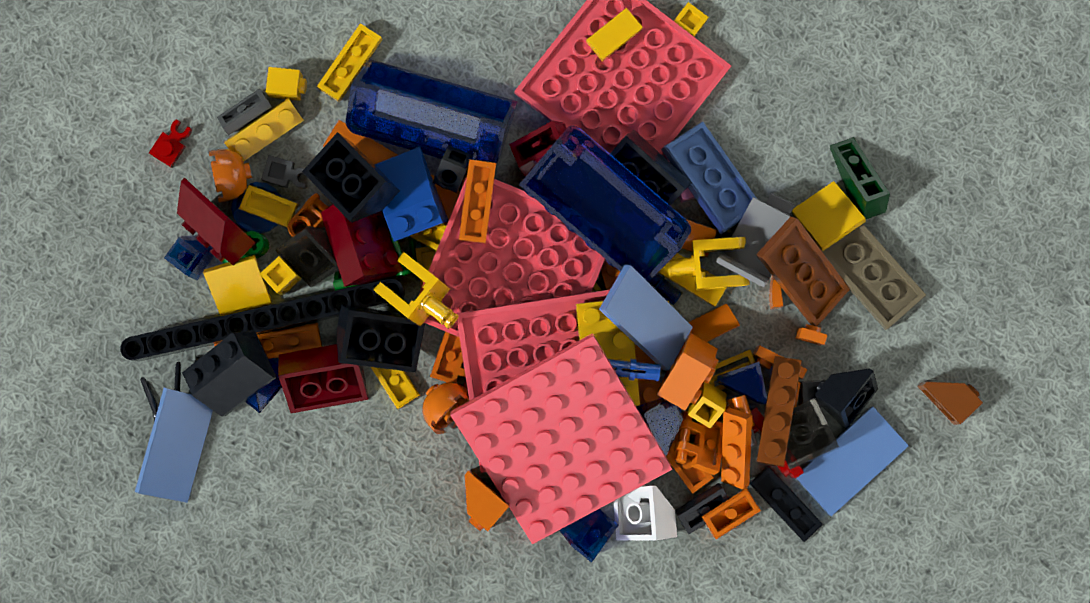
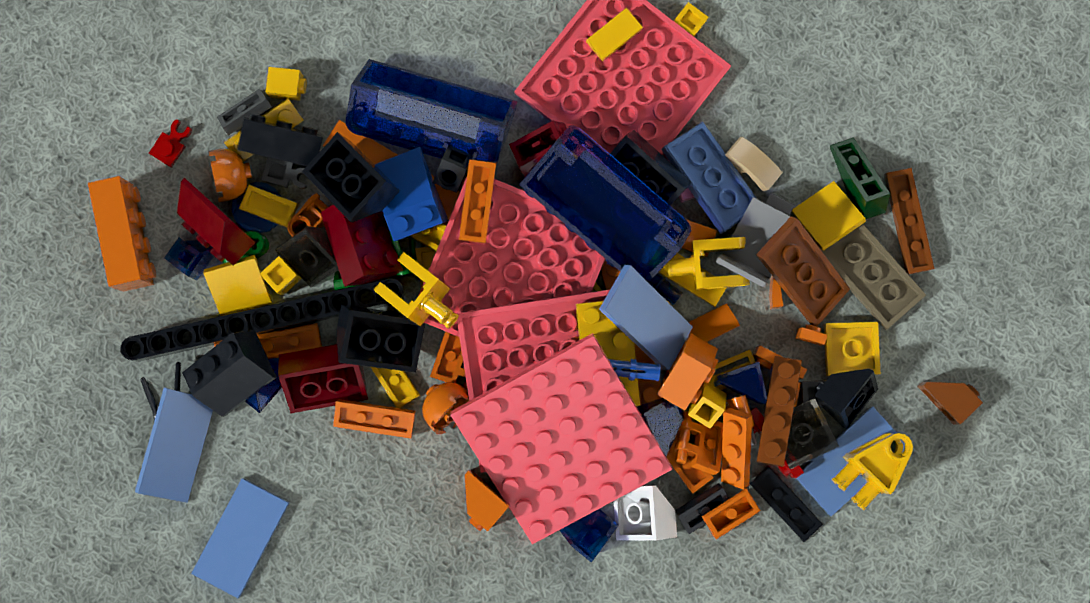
(121, 234): none -> orange brick
(240, 538): none -> medium blue tile
(279, 140): none -> black brick
(349, 62): yellow plate -> none
(374, 418): none -> orange plate
(751, 160): none -> tan slope
(852, 347): none -> yellow plate
(876, 465): none -> yellow piece
(909, 221): none -> dark orange plate

